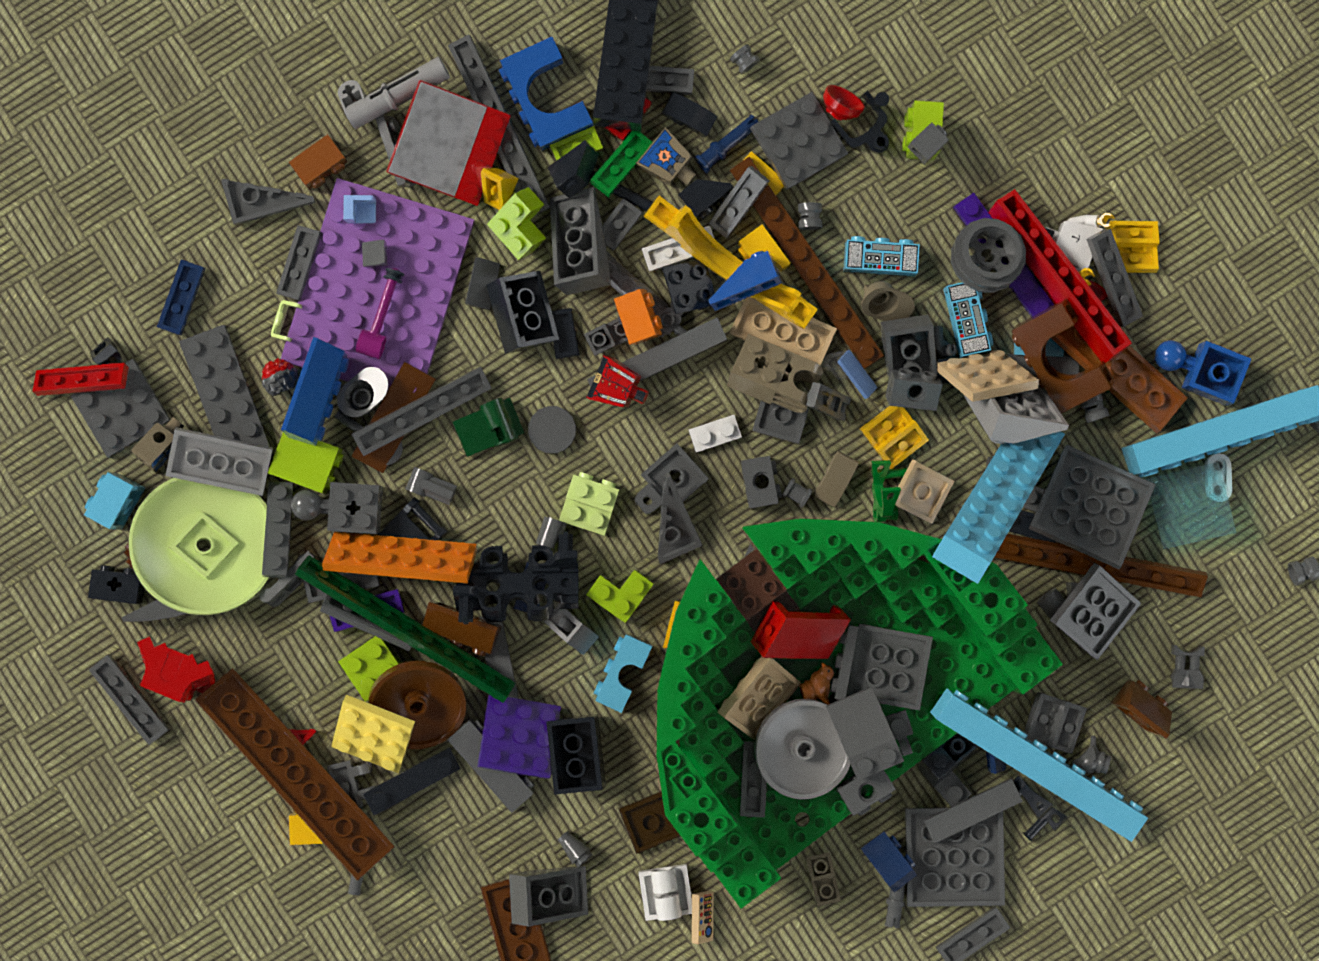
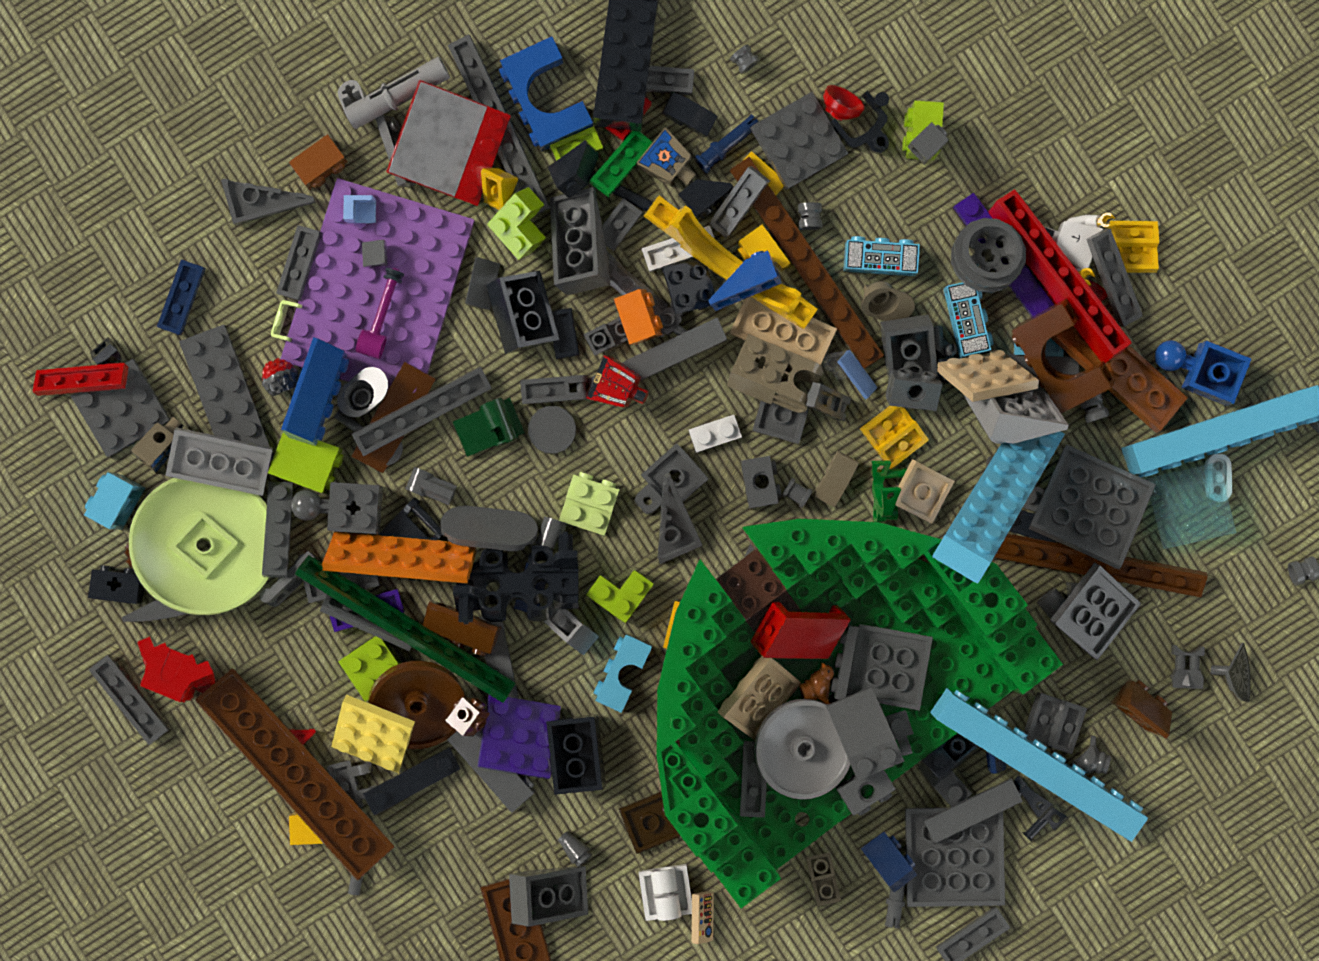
(468, 716): none -> brick
(489, 528): none -> dark grey tile
(553, 389): none -> dark grey plate
(1237, 674): none -> shield

